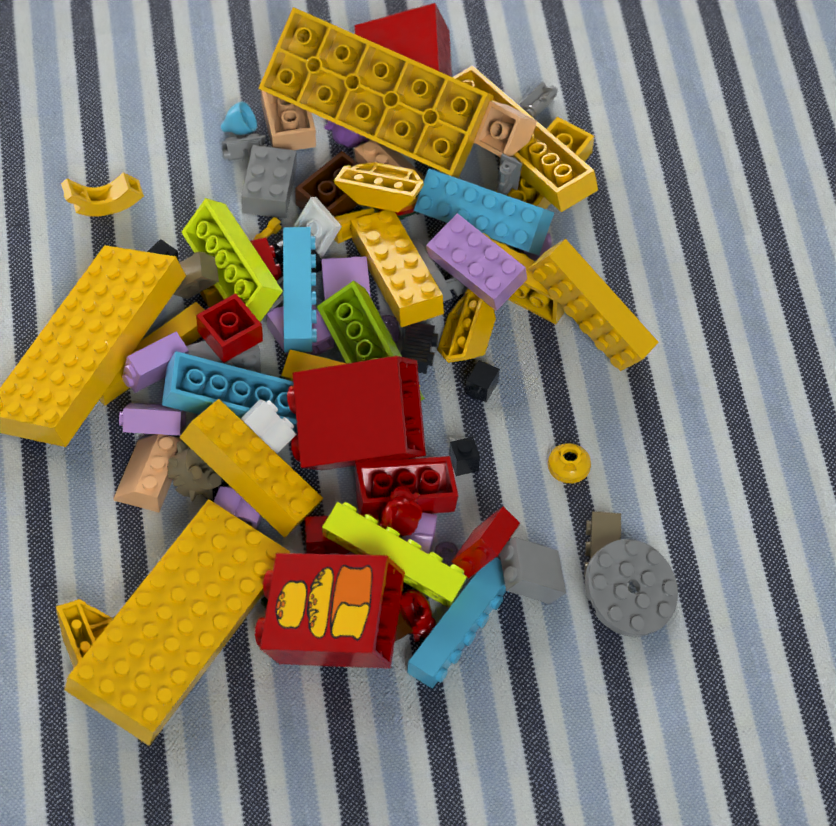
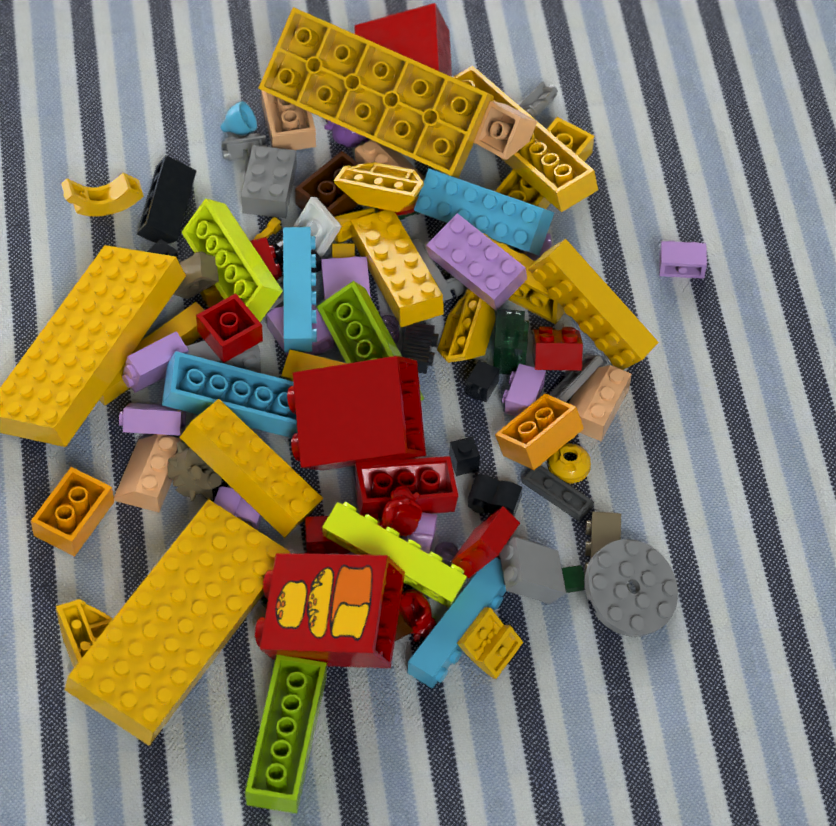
(72, 511): none -> light orange brick
(166, 201): none -> black brick
(269, 426): white brick -> none
(286, 734): none -> lime brick
(343, 250): none -> yellow tile
(490, 643): none -> yellow slope
(491, 494): none -> black brick
(508, 174): light grey hinge -> none
(510, 340): none -> clear green brick
(524, 389): none -> lavender brick
(539, 431): none -> light orange brick
(557, 349): none -> red brick
(558, 492): none -> dark grey tile
(573, 578): none -> dark green tile
(575, 378): none -> light grey tile
(600, 399): none -> light nougat slope
(682, 259): none -> lavender brick

